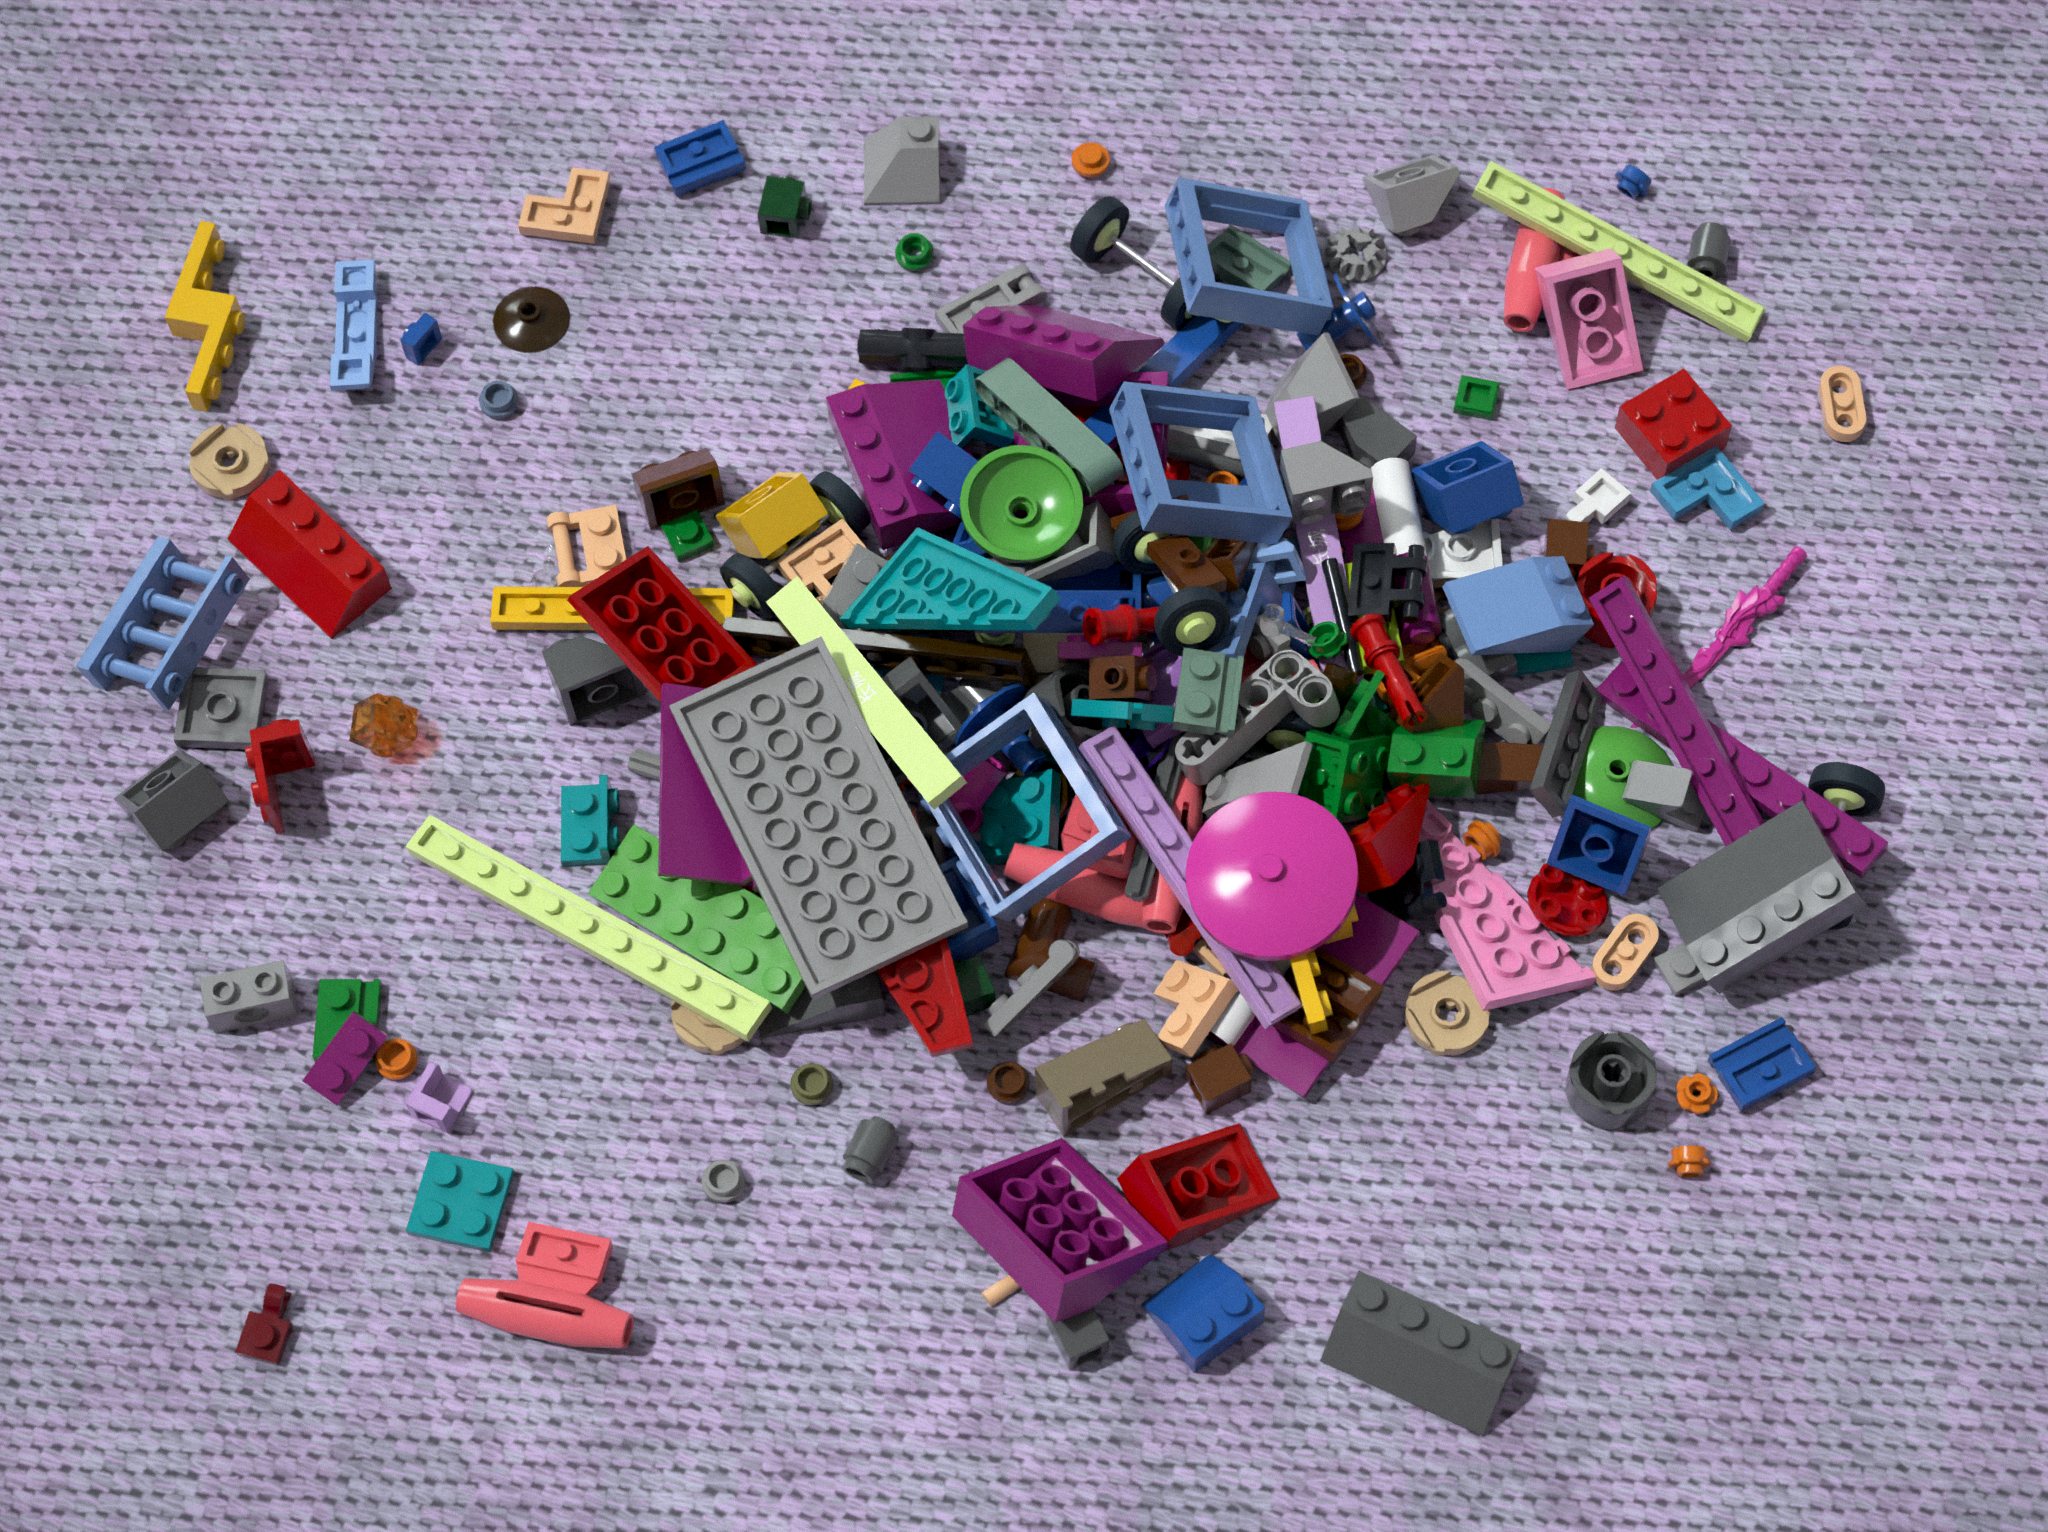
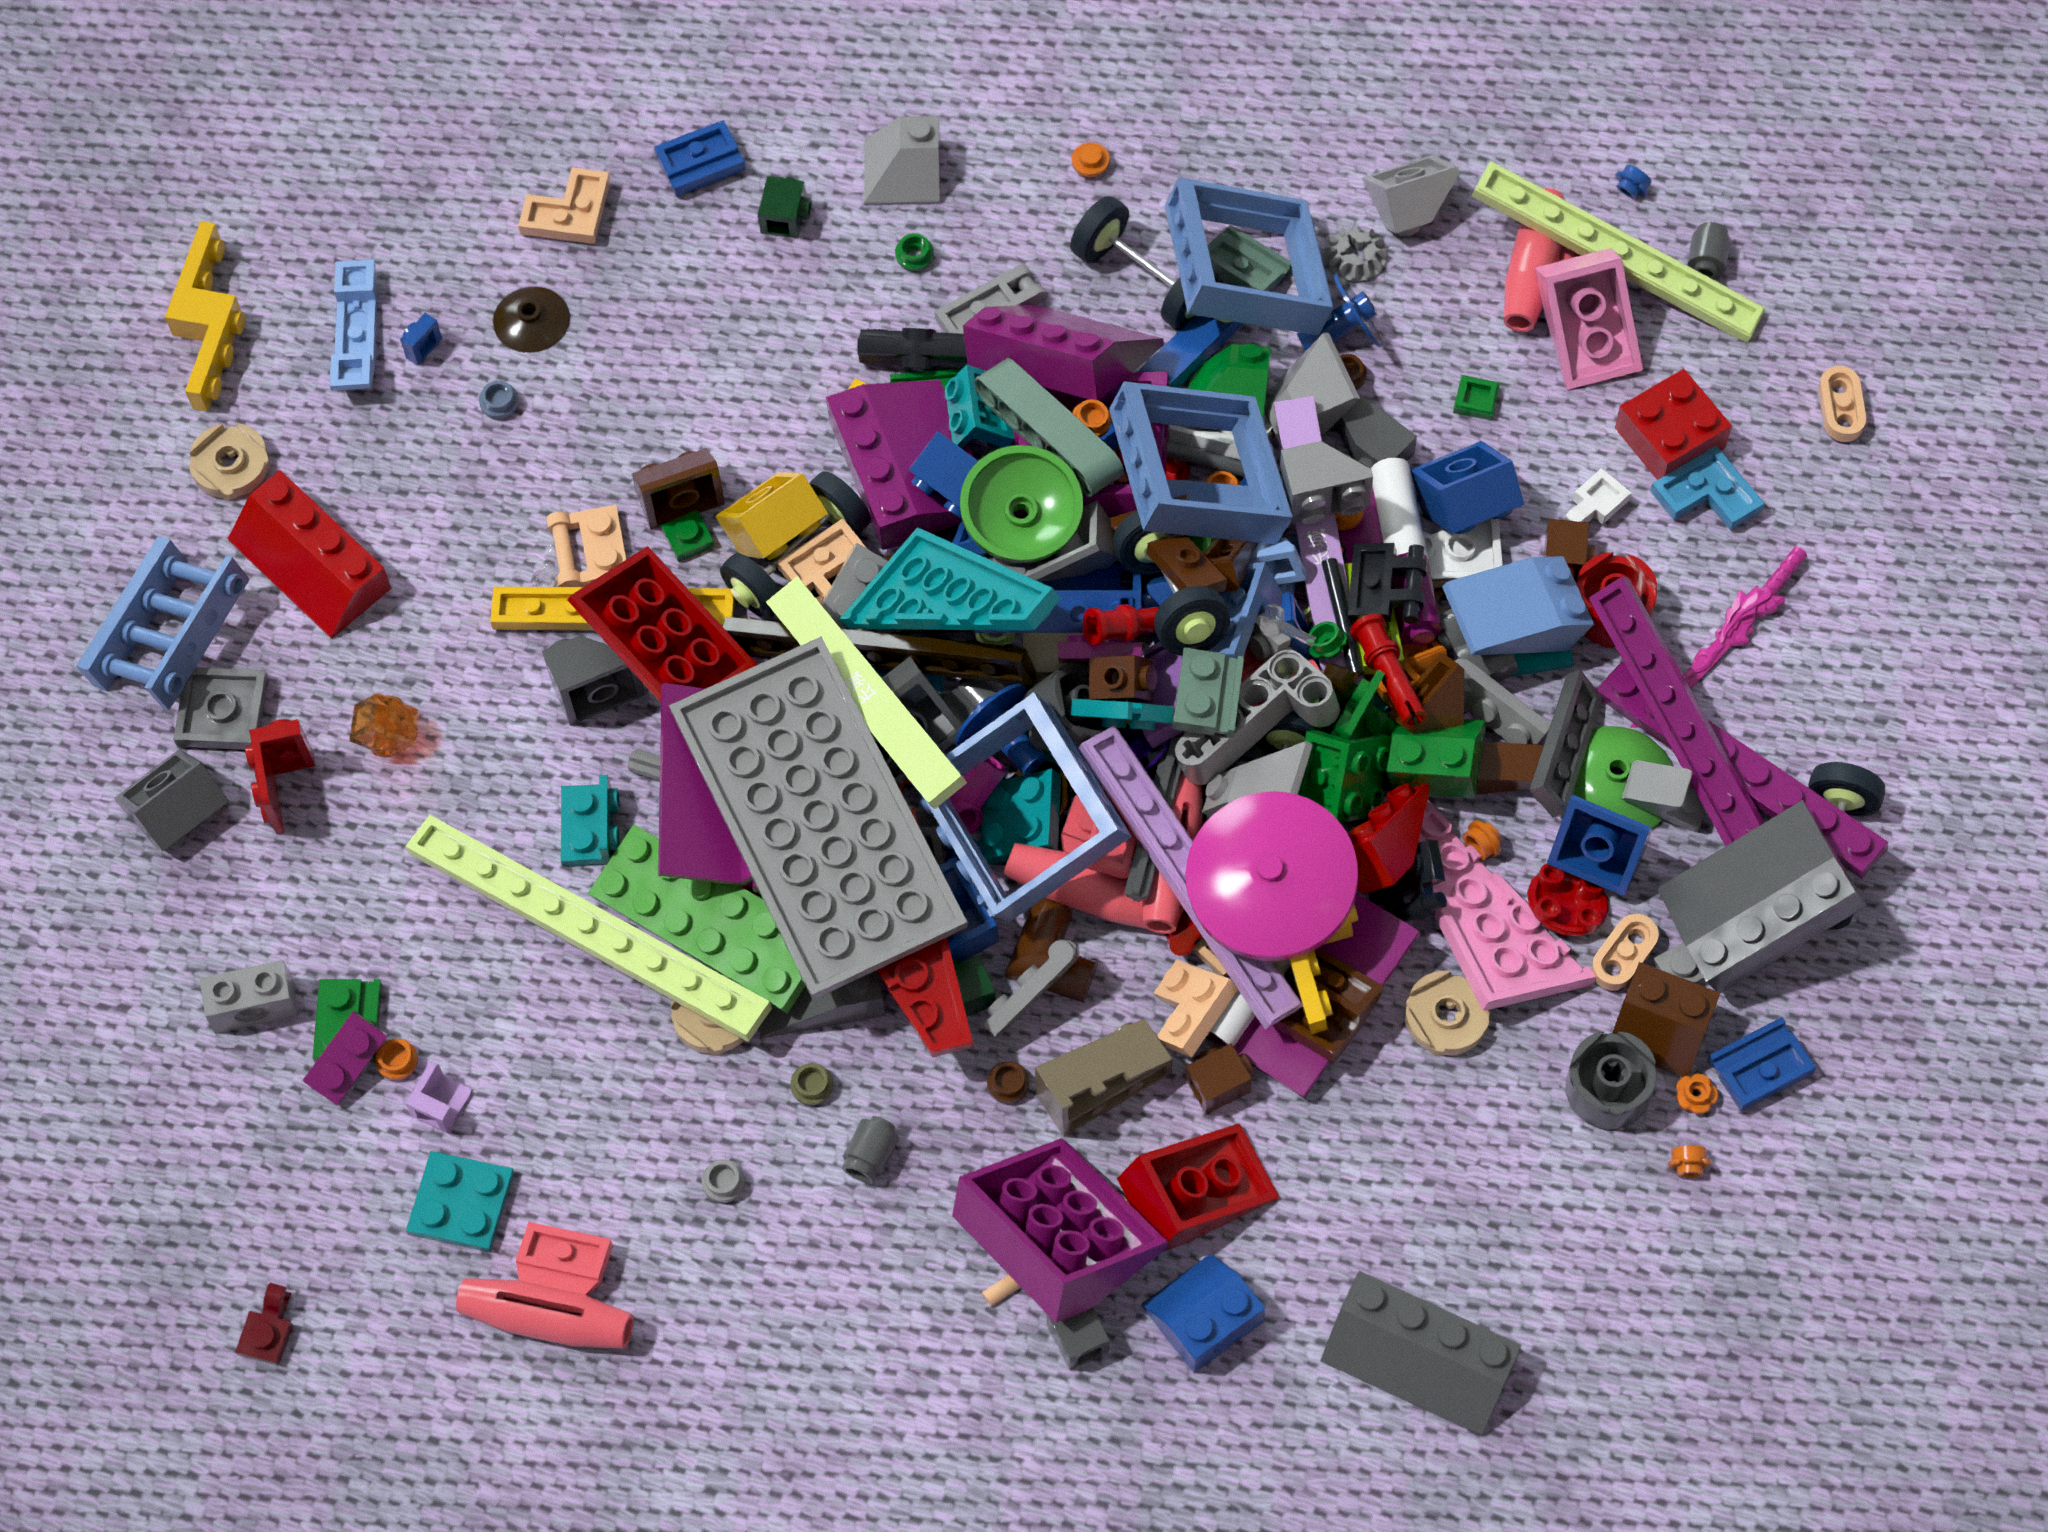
(1094, 416): none -> orange plate
(1236, 371): none -> green slope
(1667, 1016): none -> reddish brown slope

